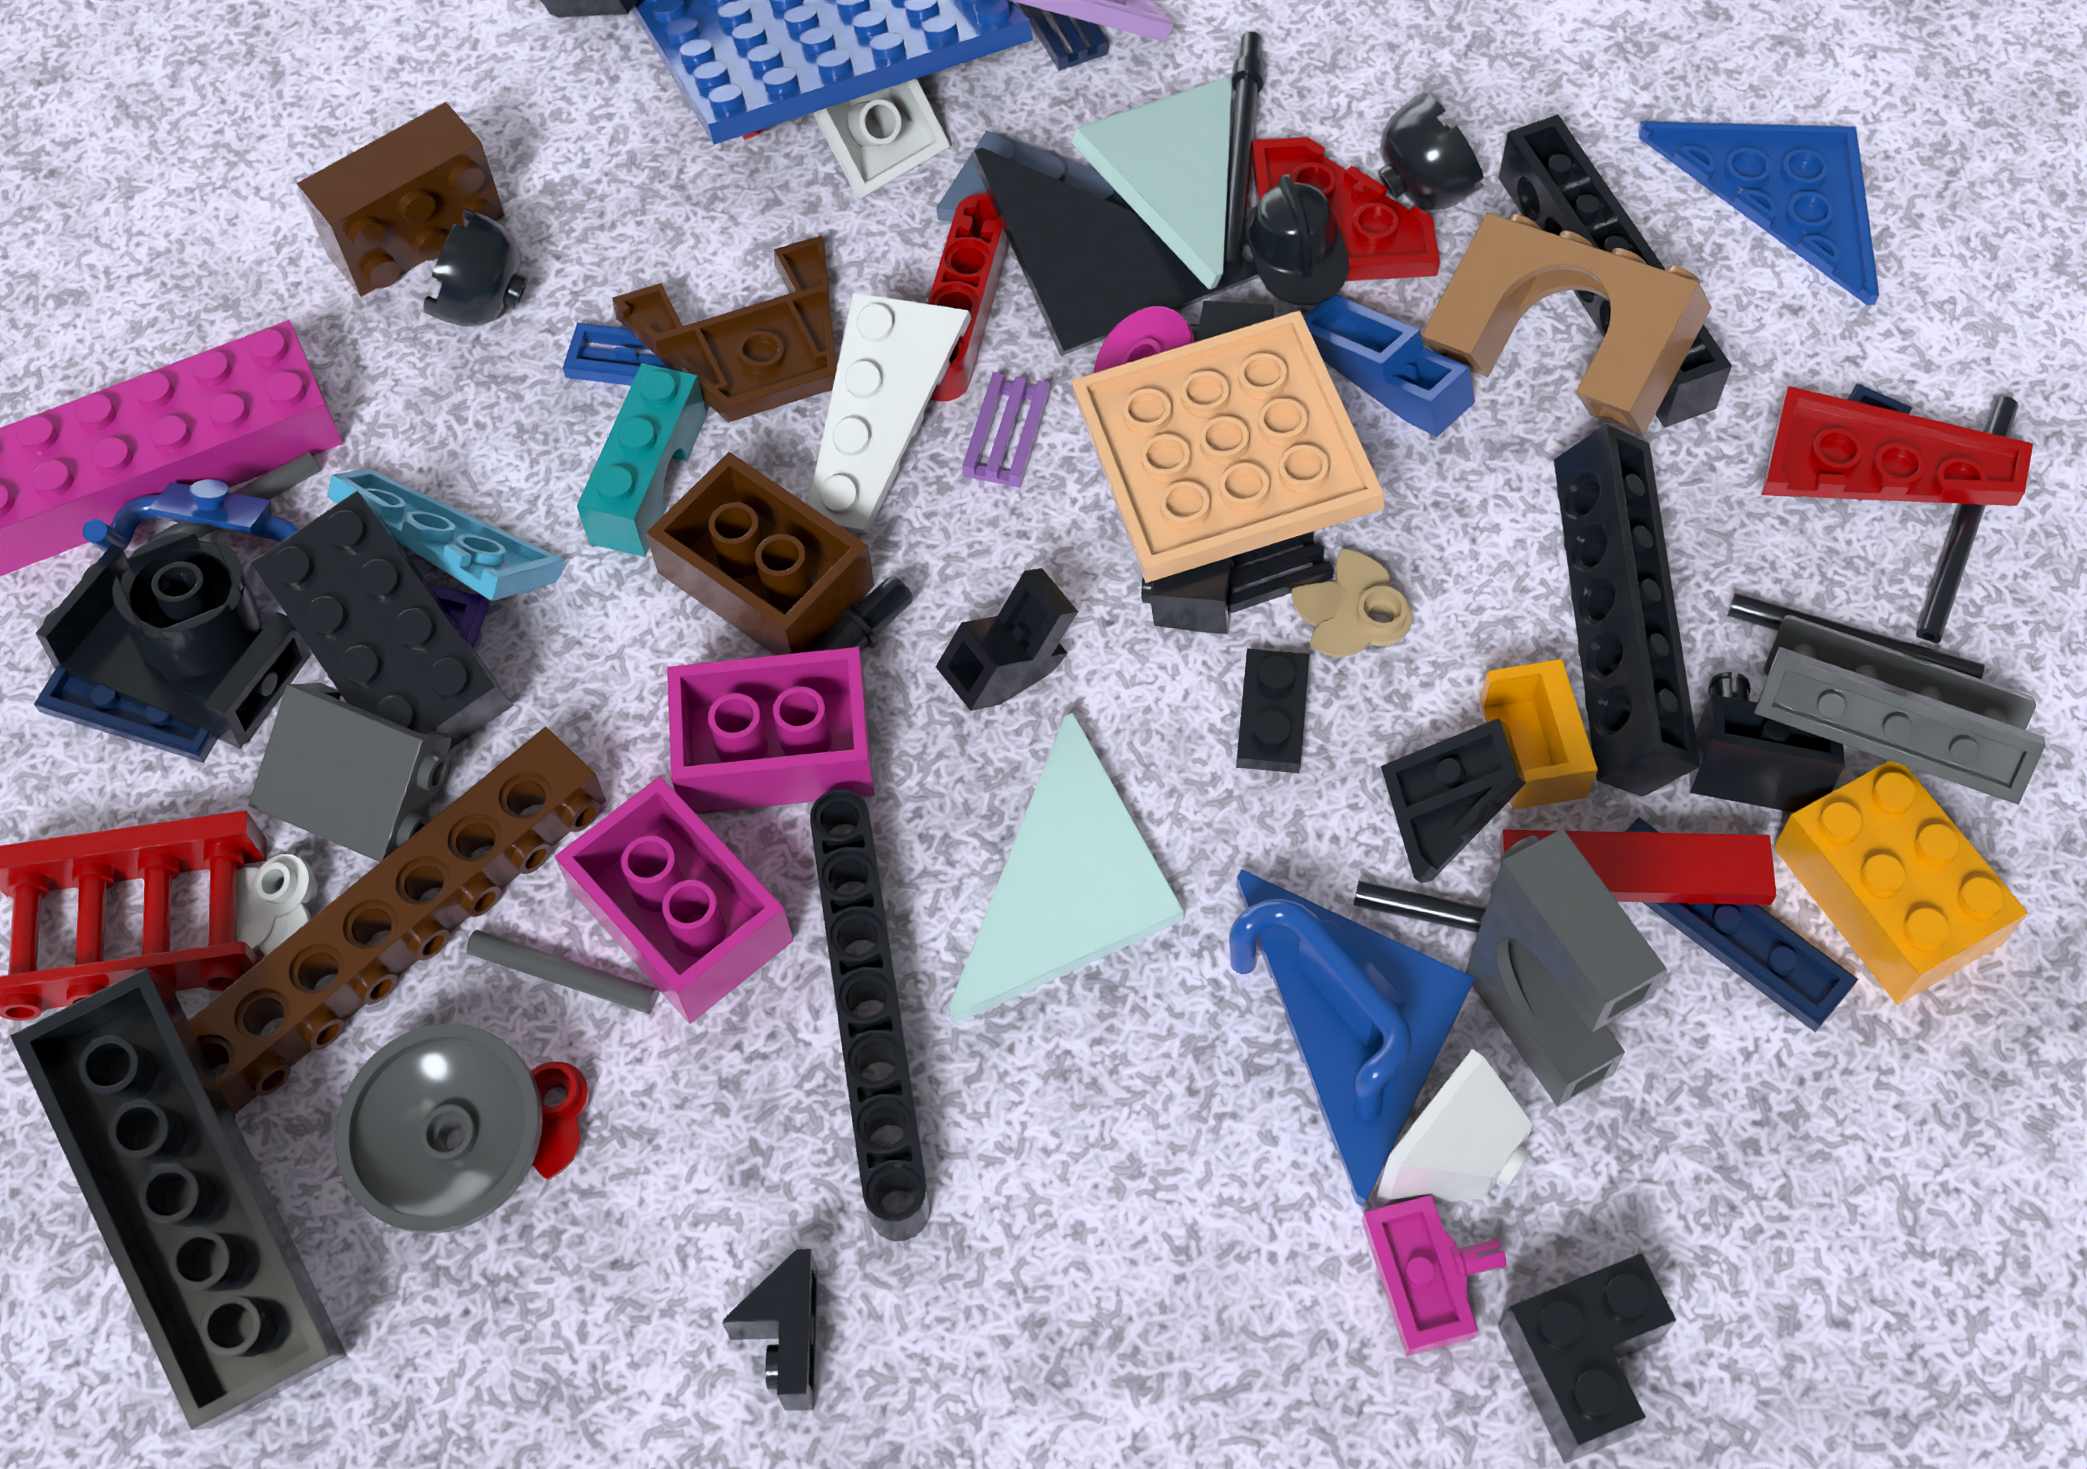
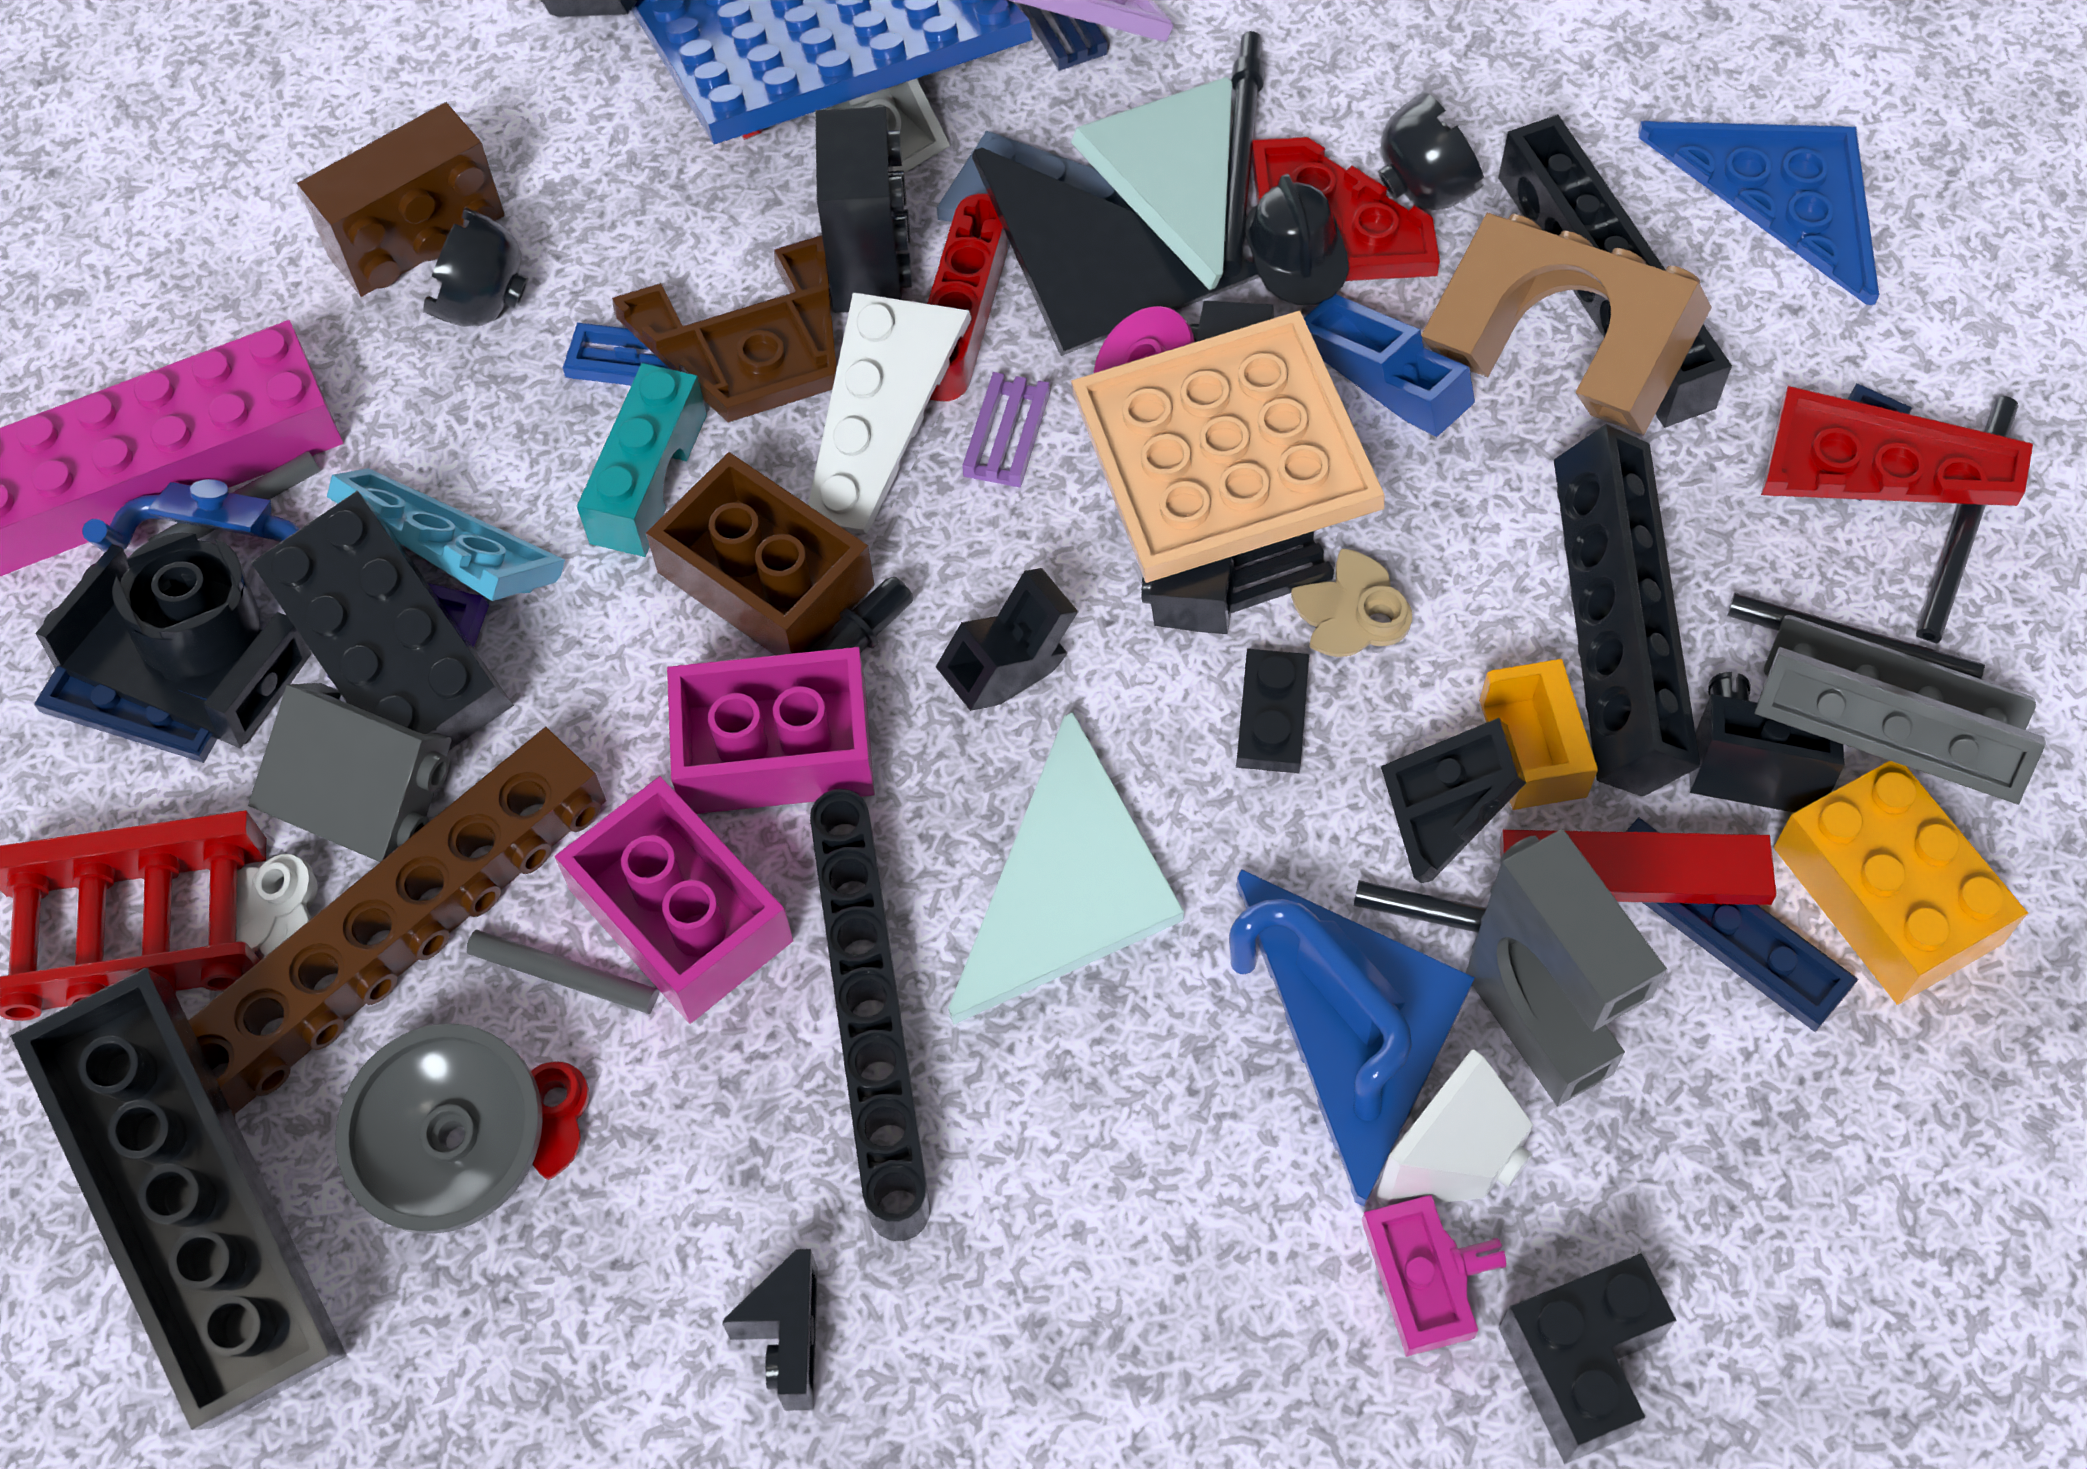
(862, 204): none -> black brick

